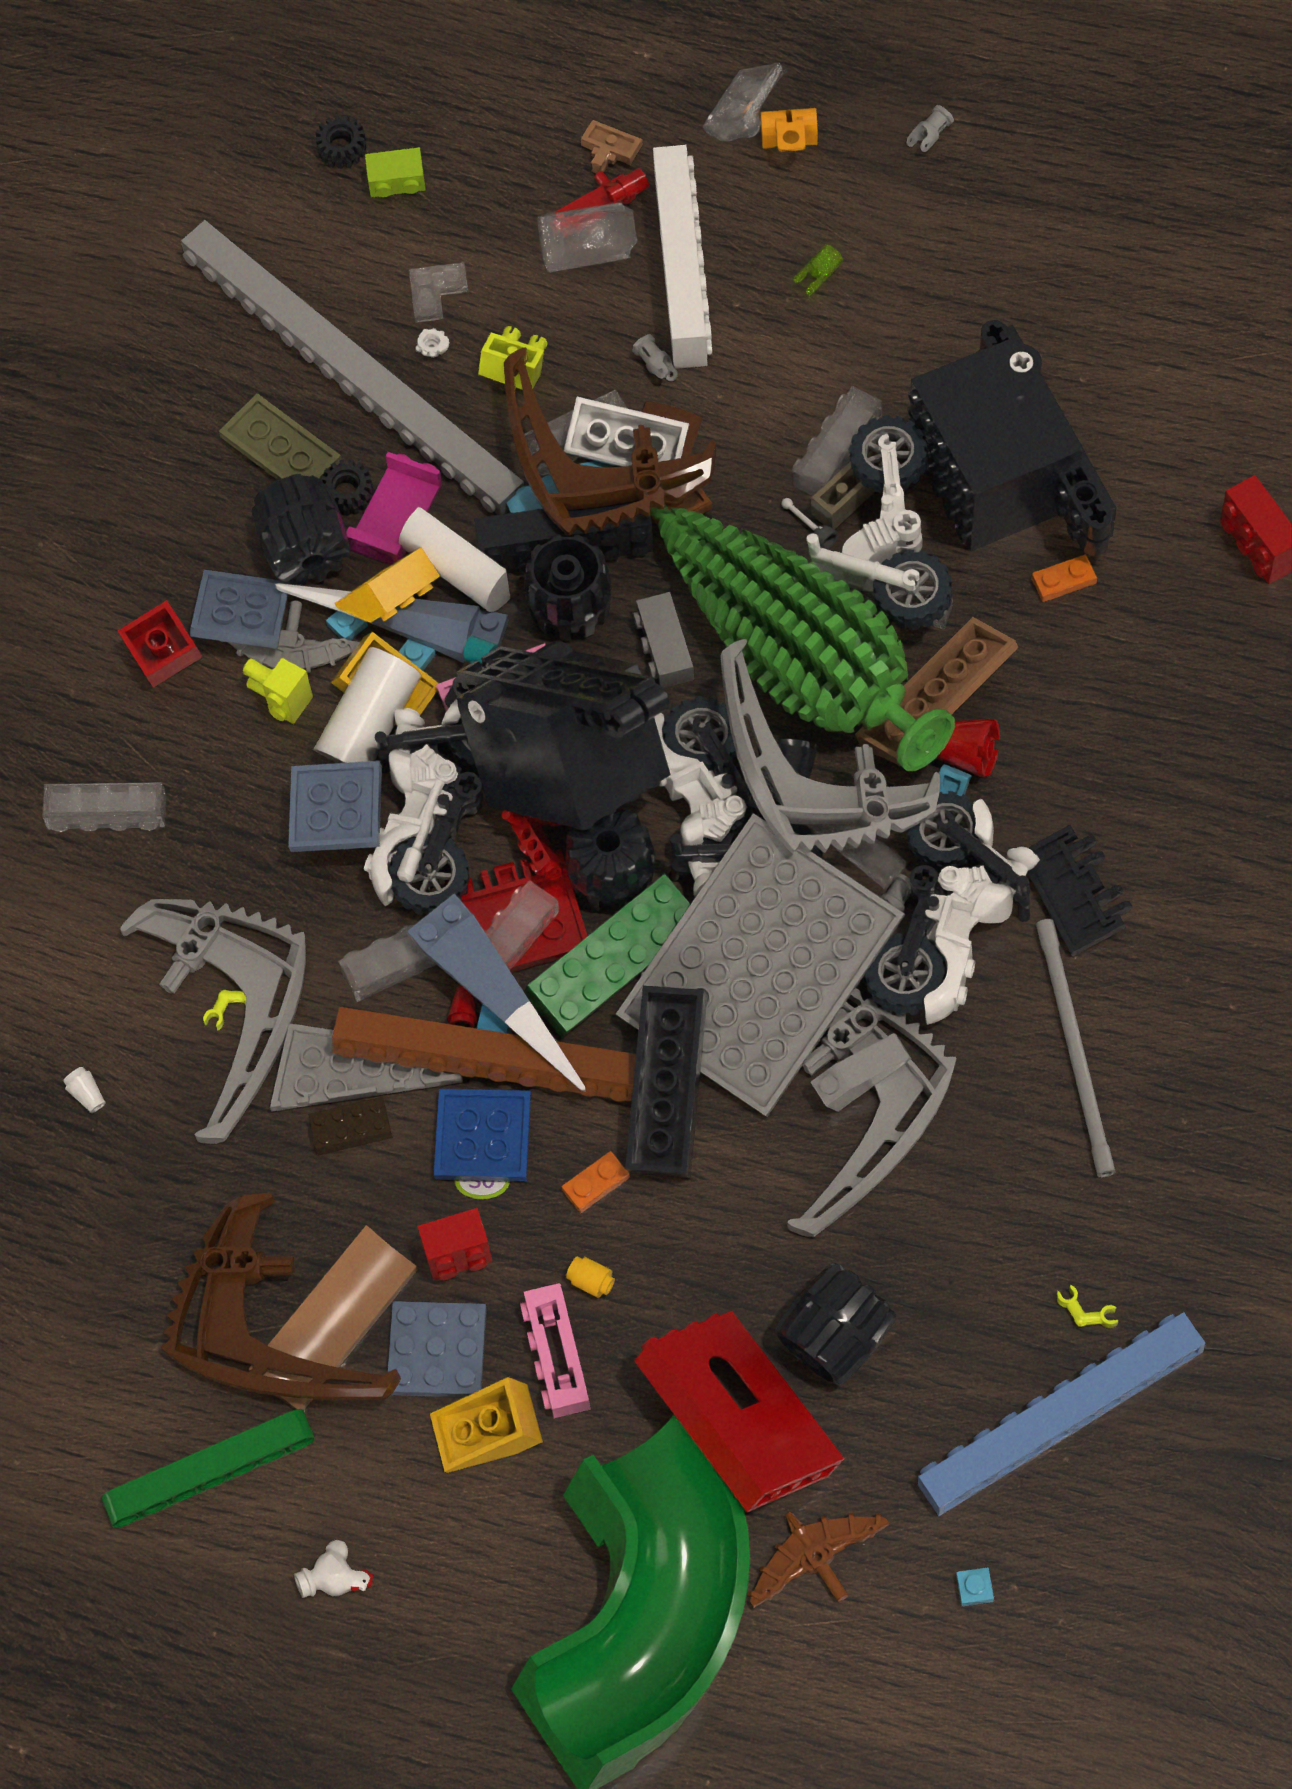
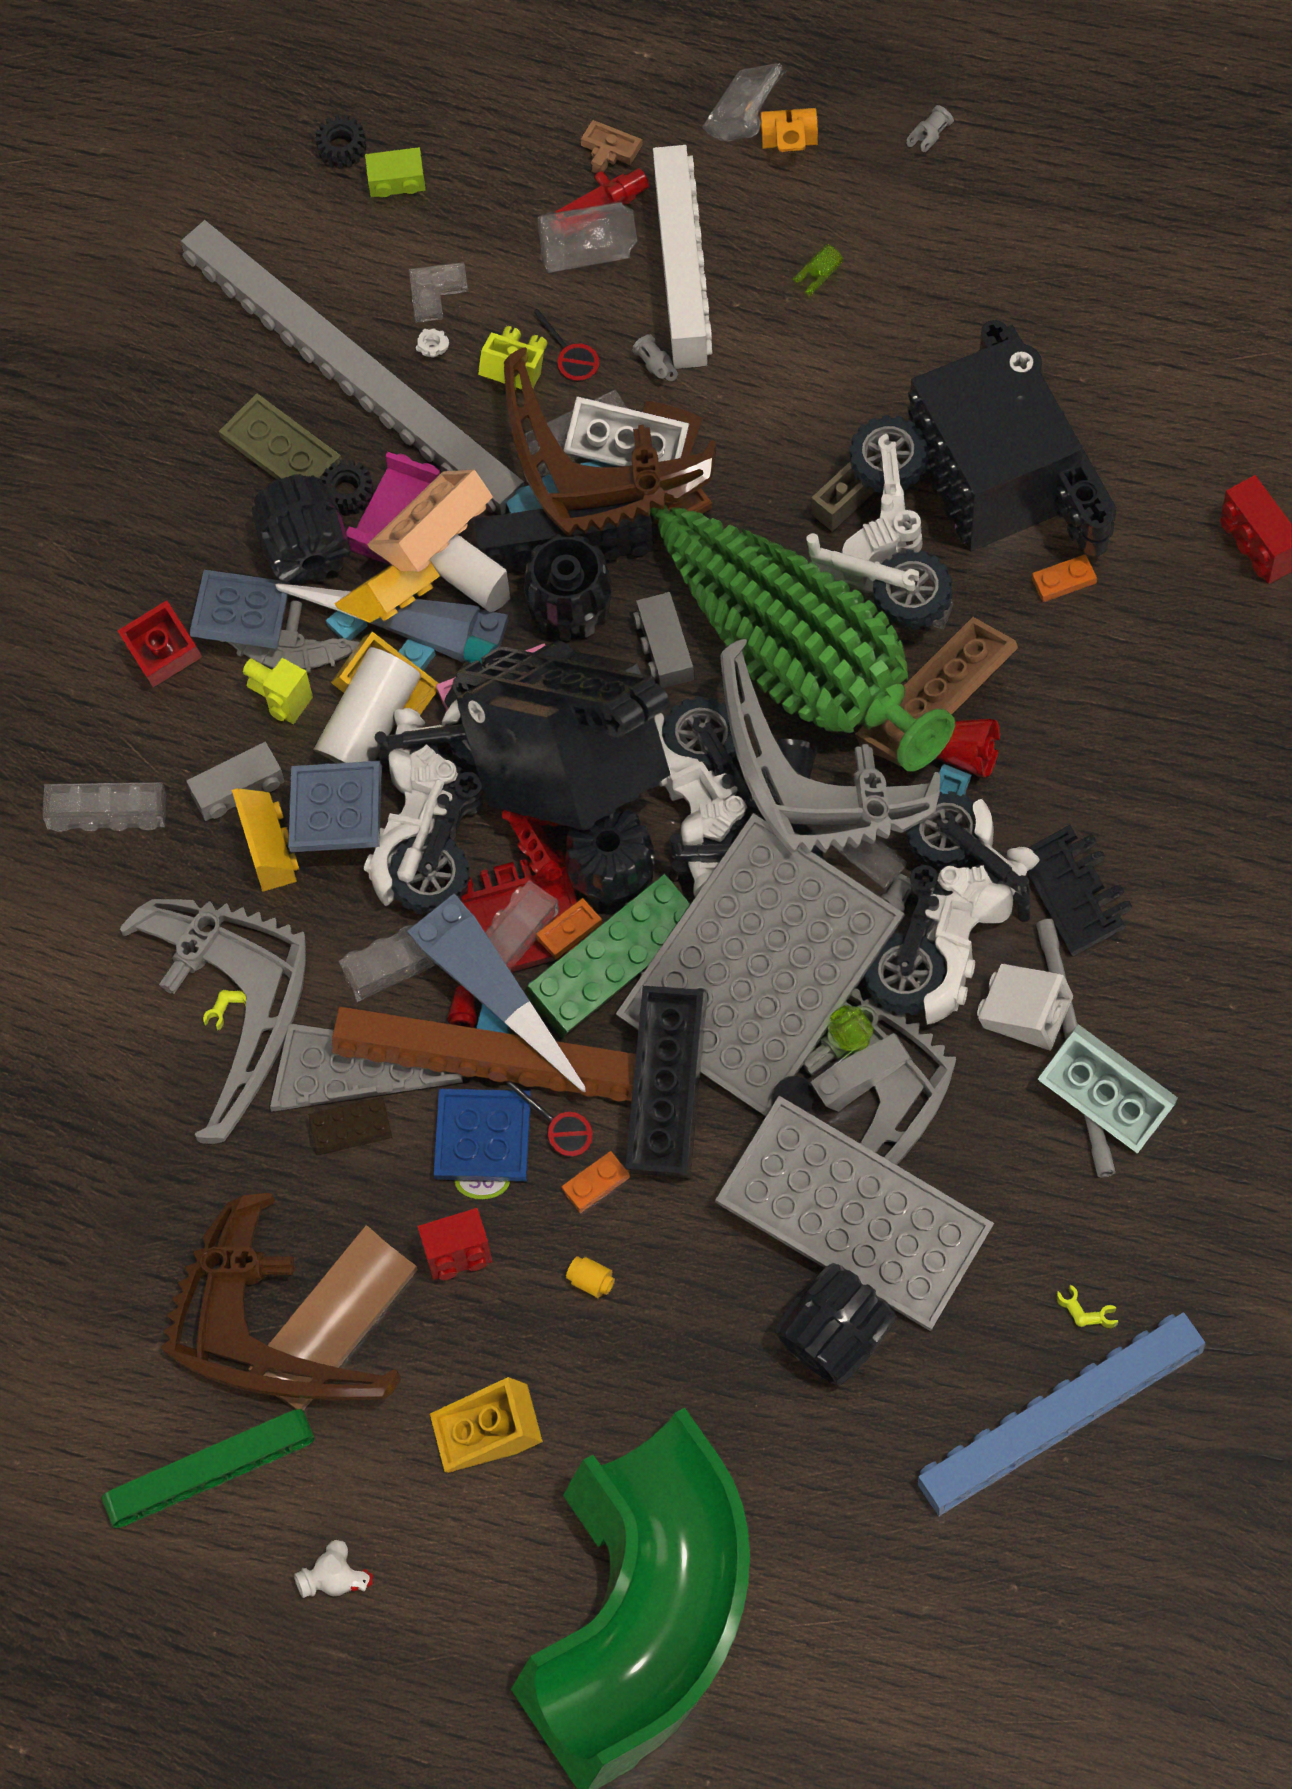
(84, 1089): white cone -> none
(250, 770): none -> light grey brick
(266, 838): none -> yellow slope
(432, 520): none -> light nougat slope
(437, 1348): sand blue plate -> none
(566, 1399): bright pink brick -> none
(567, 1133): none -> piece
(569, 928): none -> orange plate
(575, 361): none -> piece
(754, 1449): red panel -> none
(798, 1089): none -> black piece
(811, 1551): dark orange bar -> none
(826, 534): hinge -> none
(830, 450): clear brick -> none
(850, 1028): none -> clear neon green head
(854, 1211): none -> light grey plate
(974, 1586): medium azure plate -> none
(1026, 1004): none -> white slope
(1107, 1088): none -> light aqua slope

